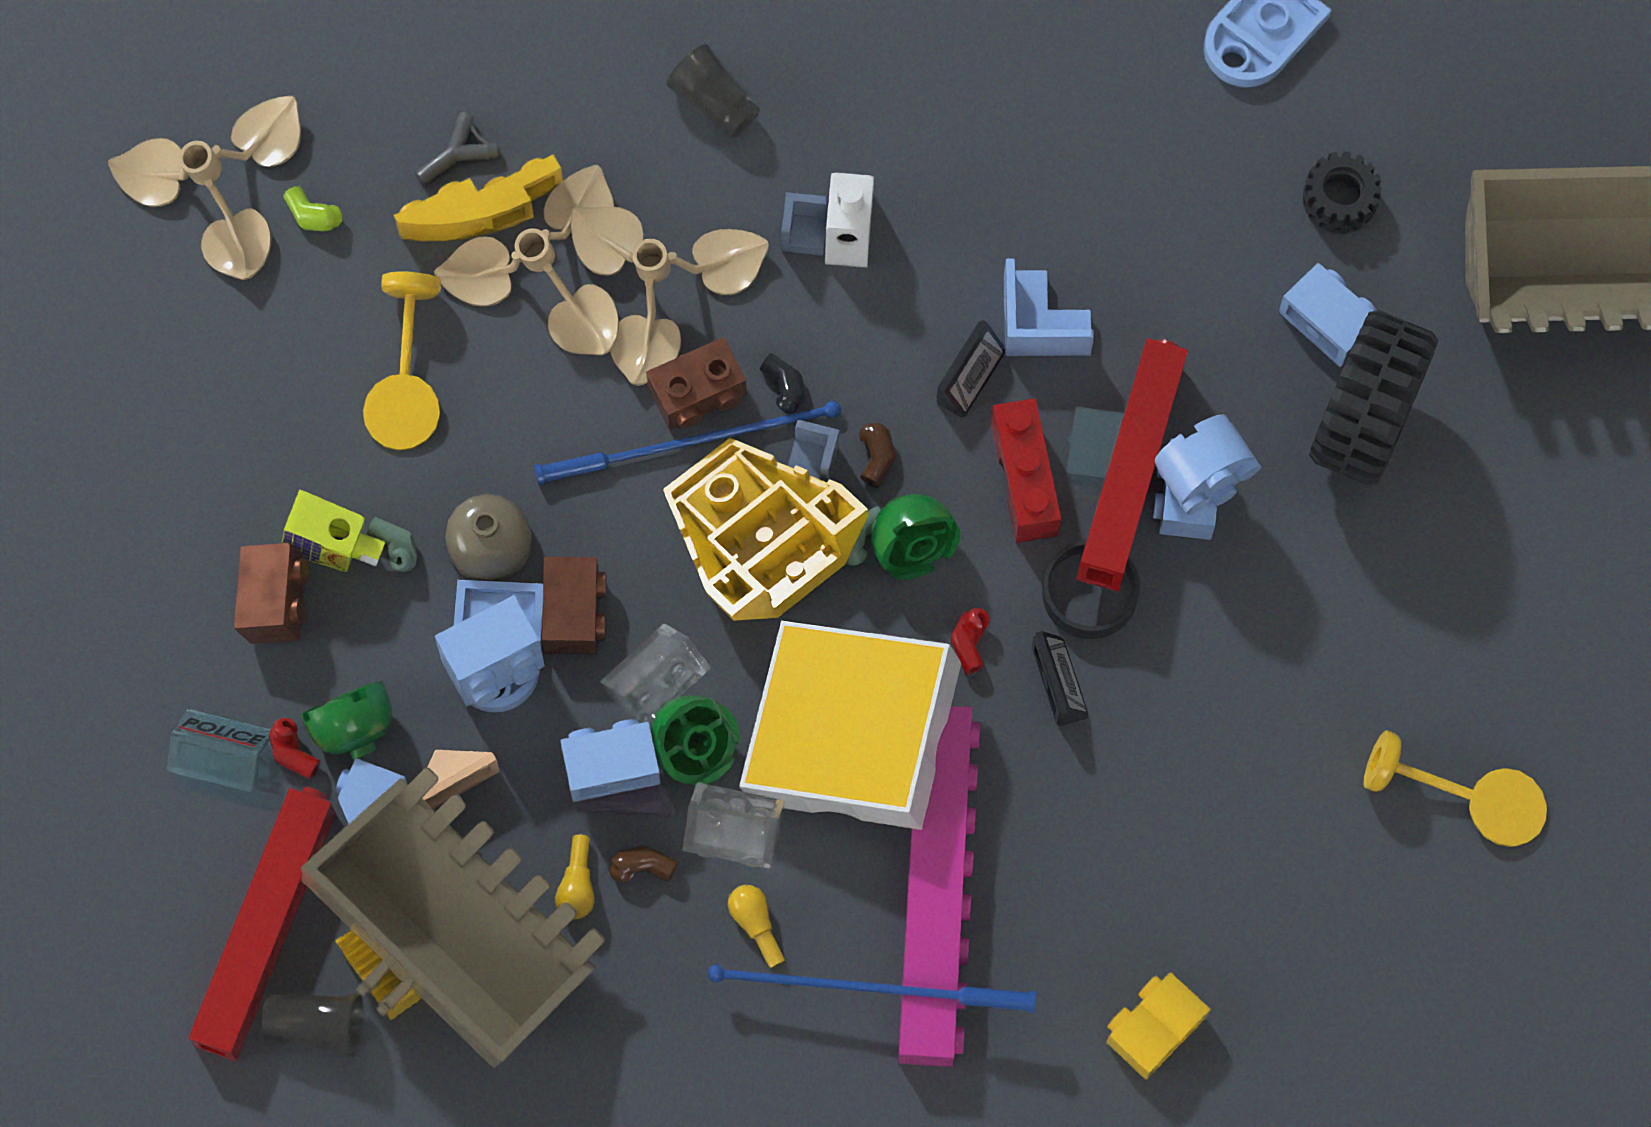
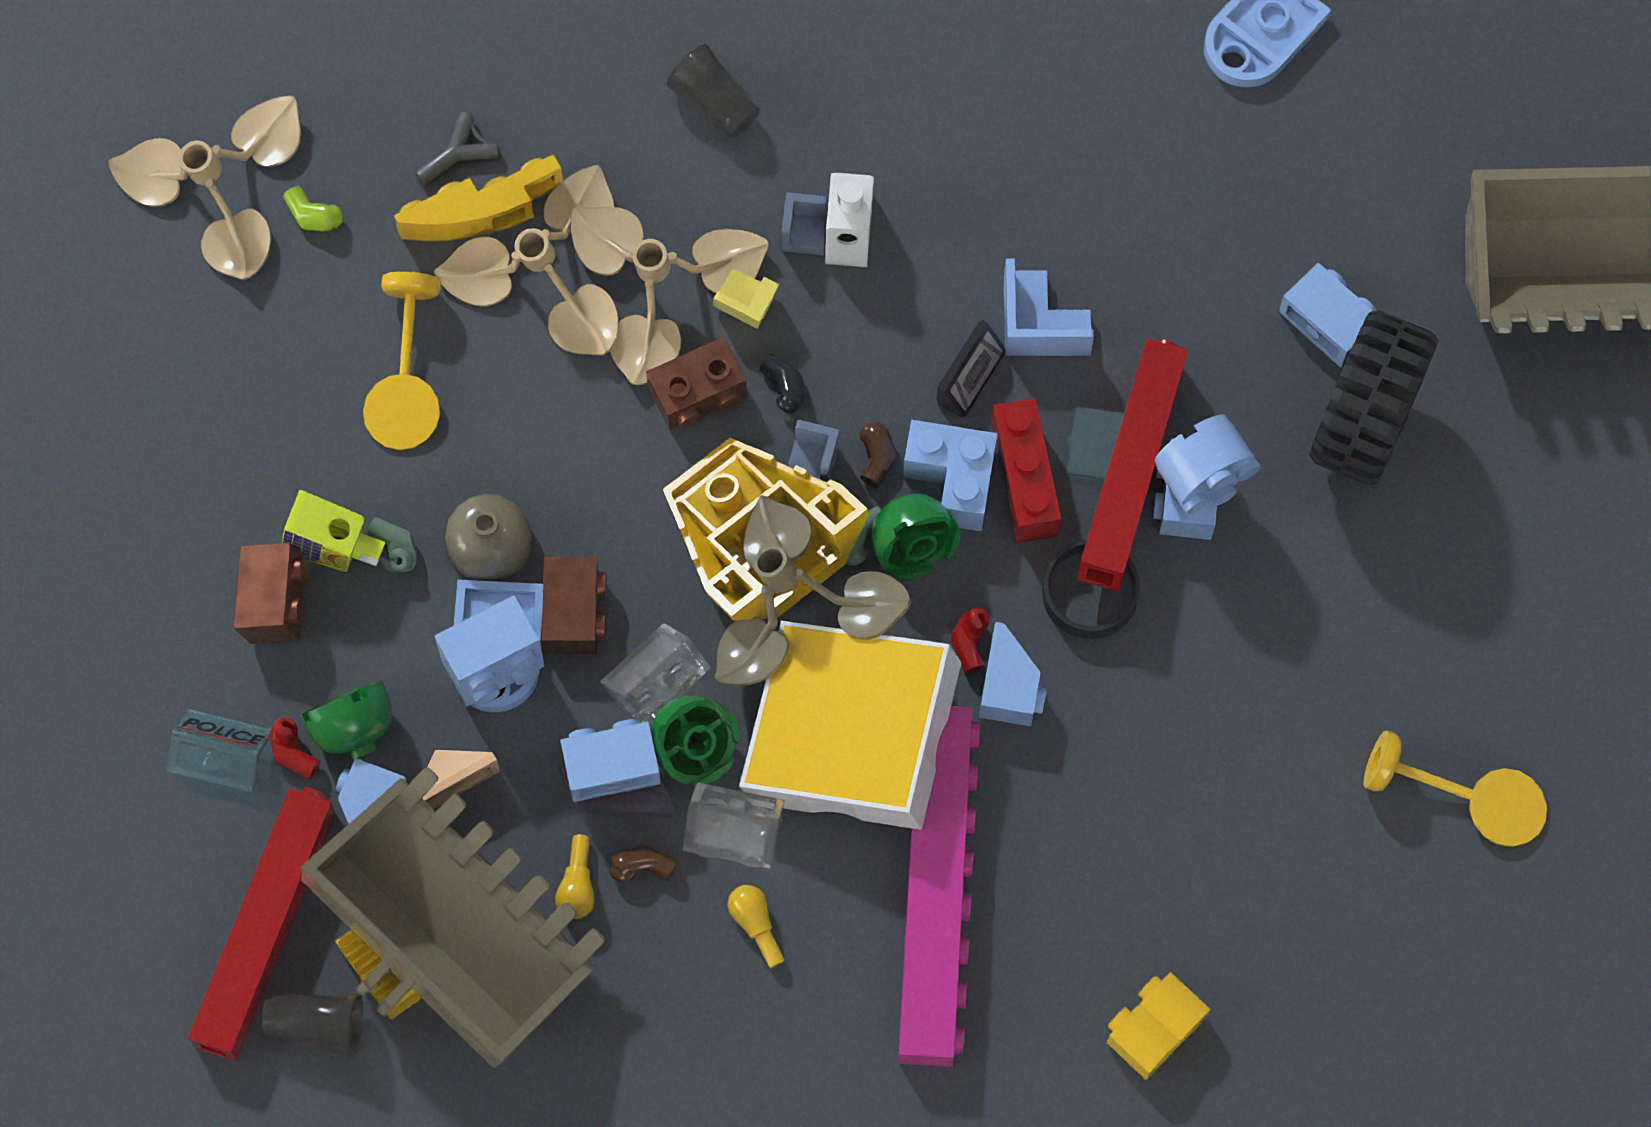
(600, 461): blue piece -> none
(745, 297): none -> light yellow panel
(773, 539): none -> dark tan plant
(954, 458): none -> light blue brick
(966, 995): blue piece -> none
(1010, 682): none -> light blue slope
(1059, 678): black slope -> none
(1350, 171): black tyre -> none

